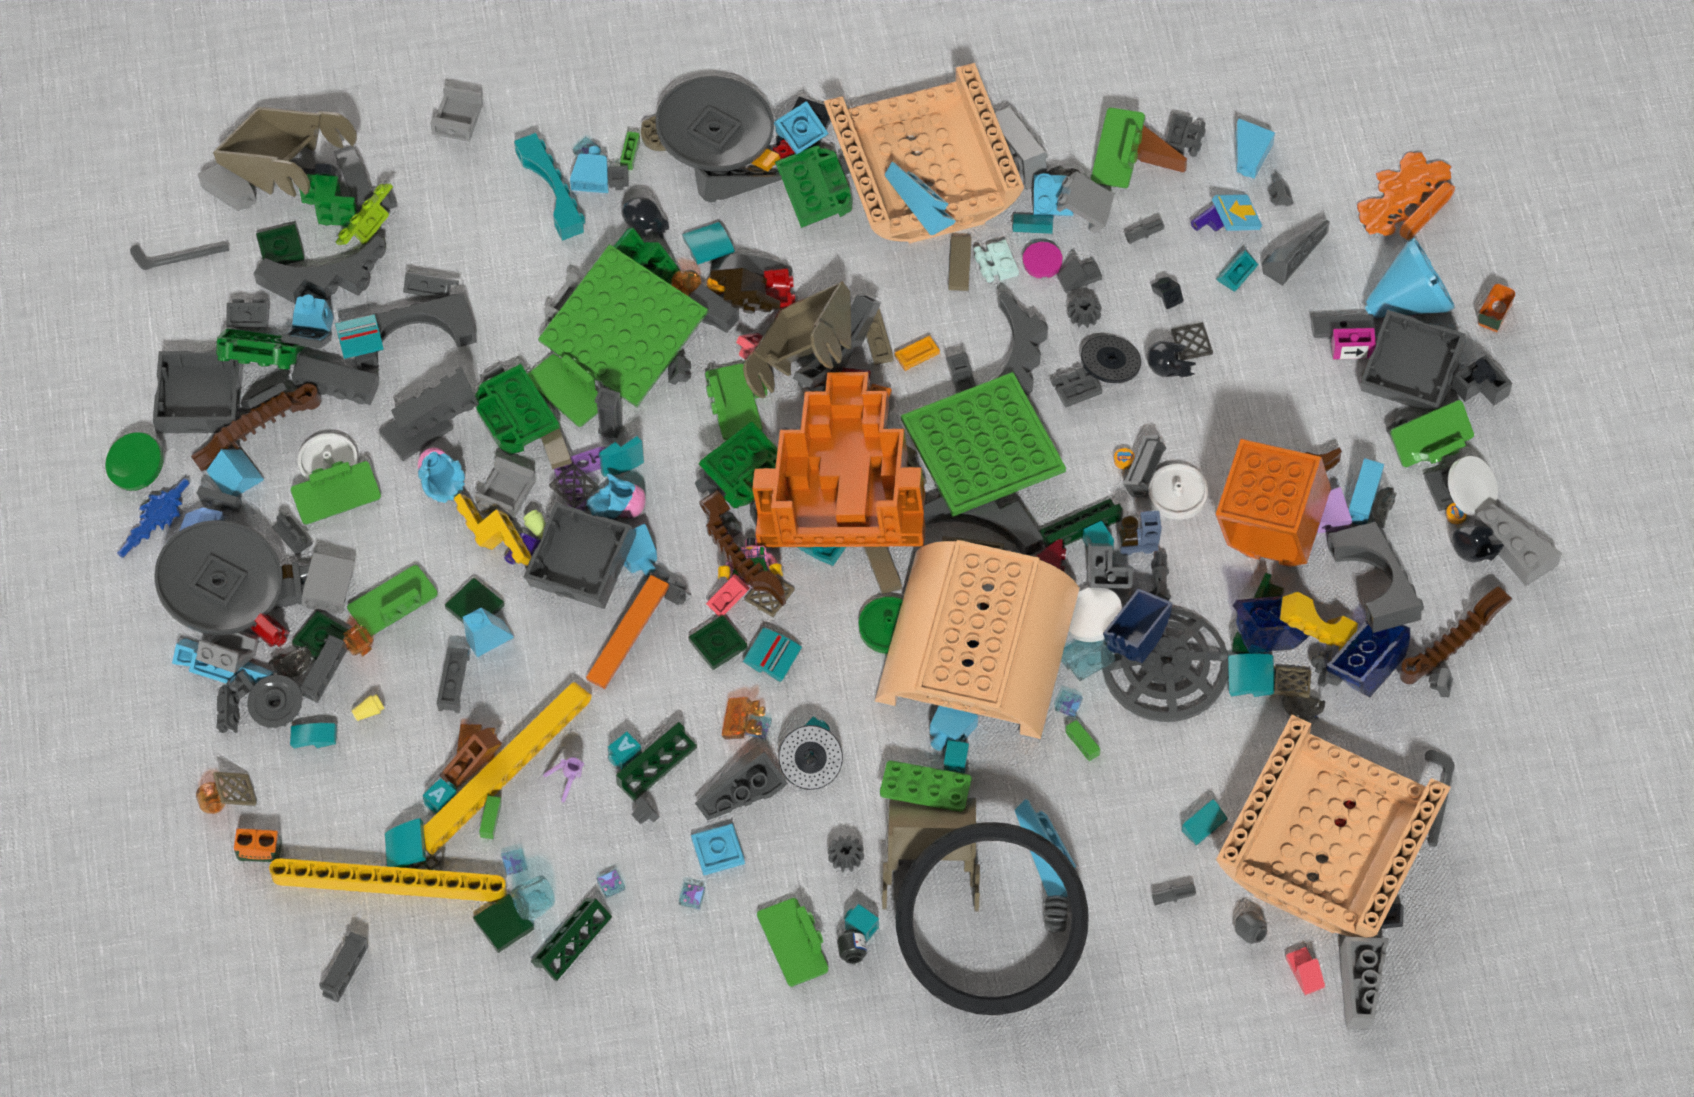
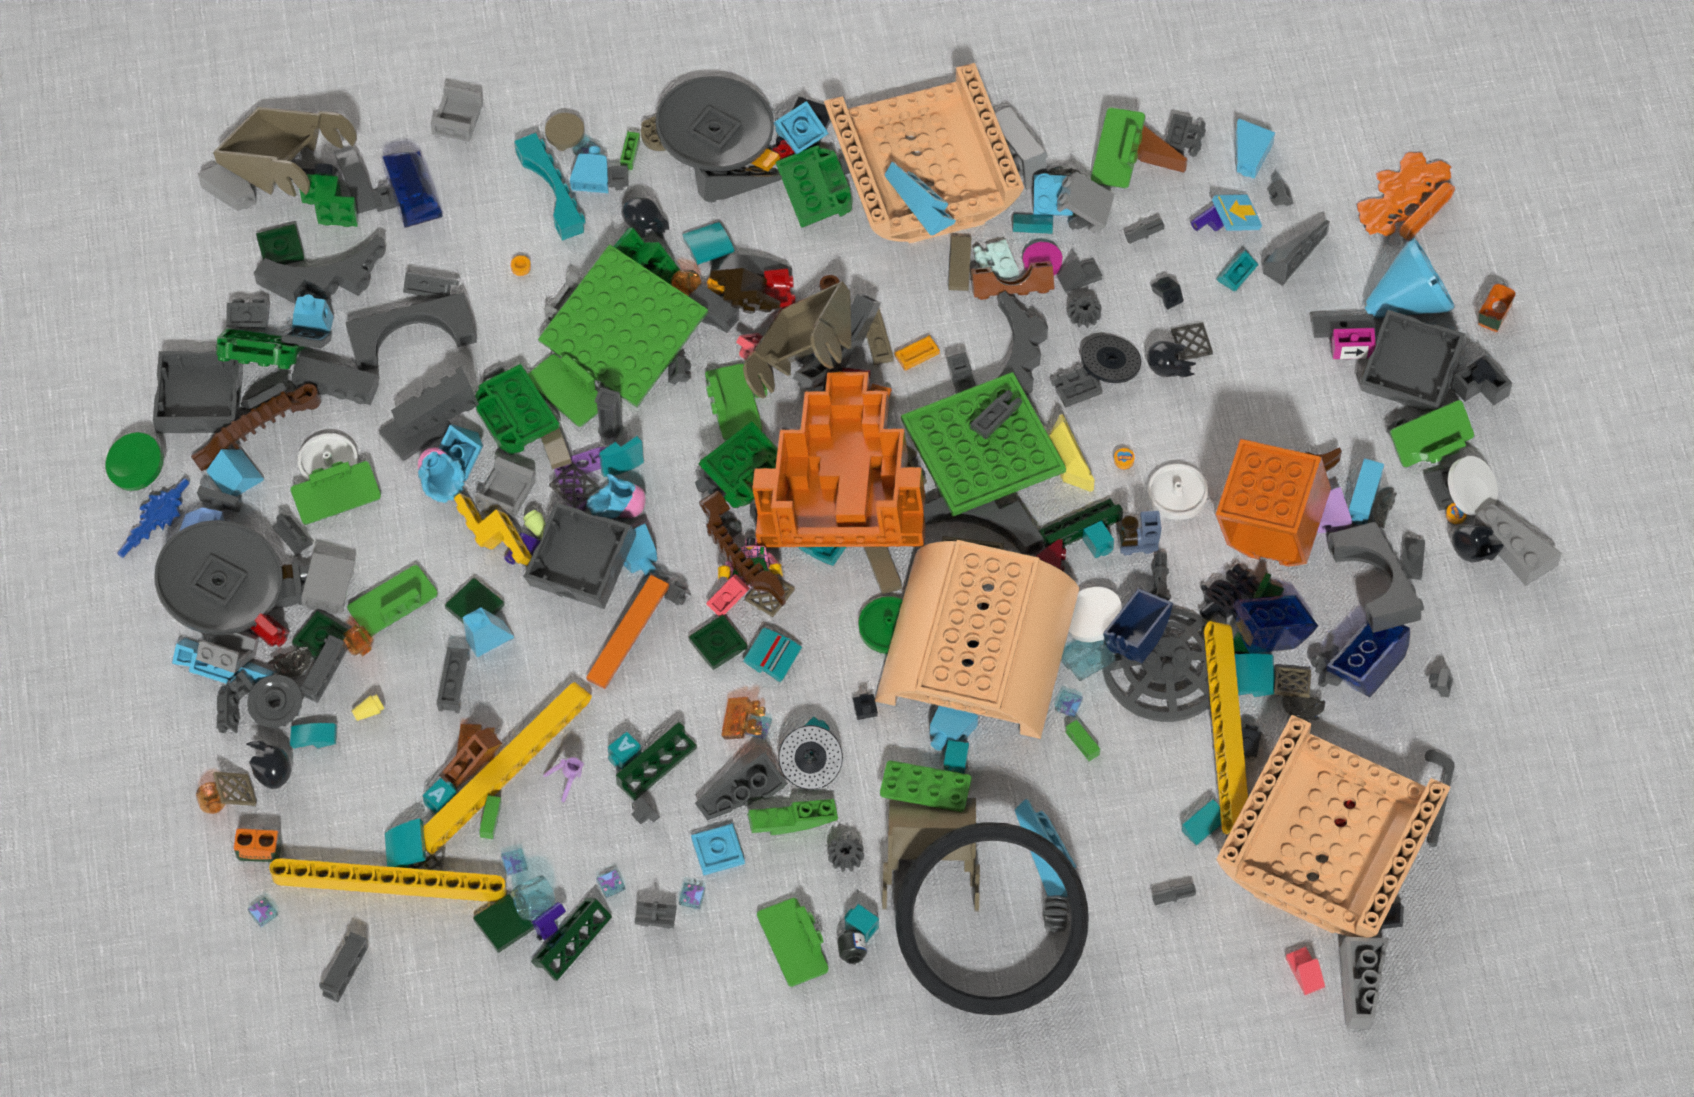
(146, 264): dark grey piece -> none
(262, 912): none -> tile
(271, 769): none -> black helmet
(359, 336): teal slope -> none
(368, 220): lime bracket -> none
(411, 188): none -> clear blue windscreen
(462, 446): none -> medium azure slope
(520, 265): none -> light orange tile
(545, 922): none -> dark purple piece
(564, 130): none -> dark tan tile
(655, 914): none -> dark grey hips
(795, 818): none -> bright green slope
(828, 281): none -> dark orange tile
(865, 706): none -> black tile
(995, 415): none -> dark grey hinge
(1037, 278): none -> dark orange arch
(1077, 471): none -> light yellow wedge
(1078, 223): none -> dark grey arm
(1102, 571): dark grey brick -> none
(1144, 465): dark grey container -> none
(1221, 593): none -> black torso
(1226, 722): none -> yellow beam
(1251, 740): none -> black bracket
(1251, 927): dark grey head -> none
(1300, 613): yellow arch -> none
(1413, 557): none -> dark grey tile
(1481, 616): reddish brown piece -> none

